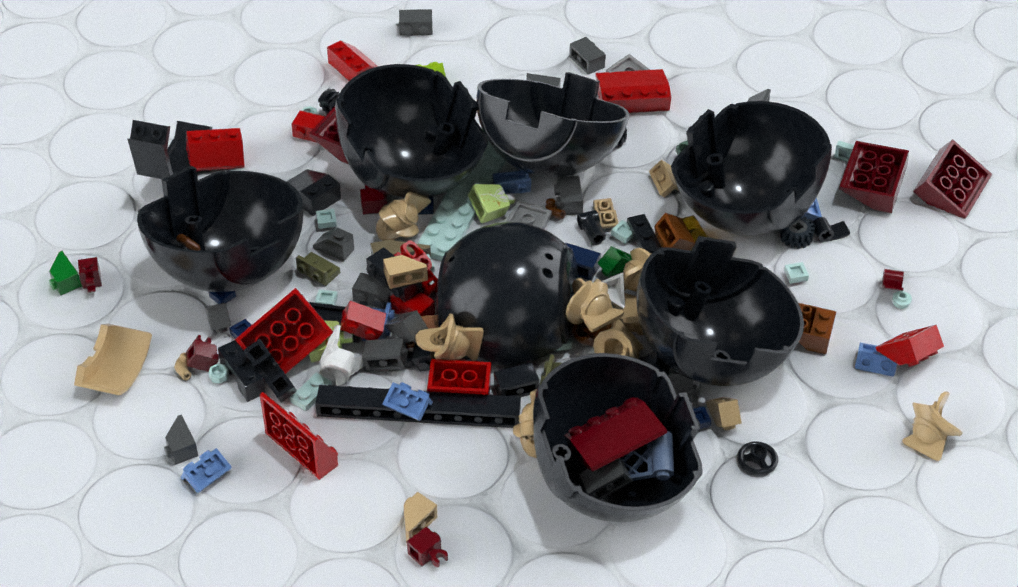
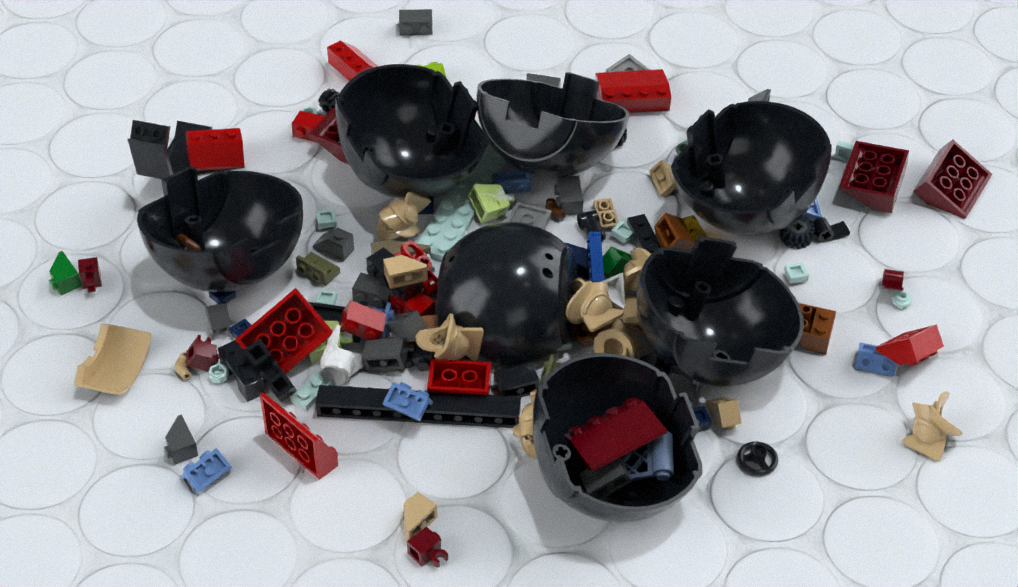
(316, 189): black slope -> none
(372, 200): dark red brick -> none
(587, 55): dark grey brick -> none
(595, 256): none -> blue piece

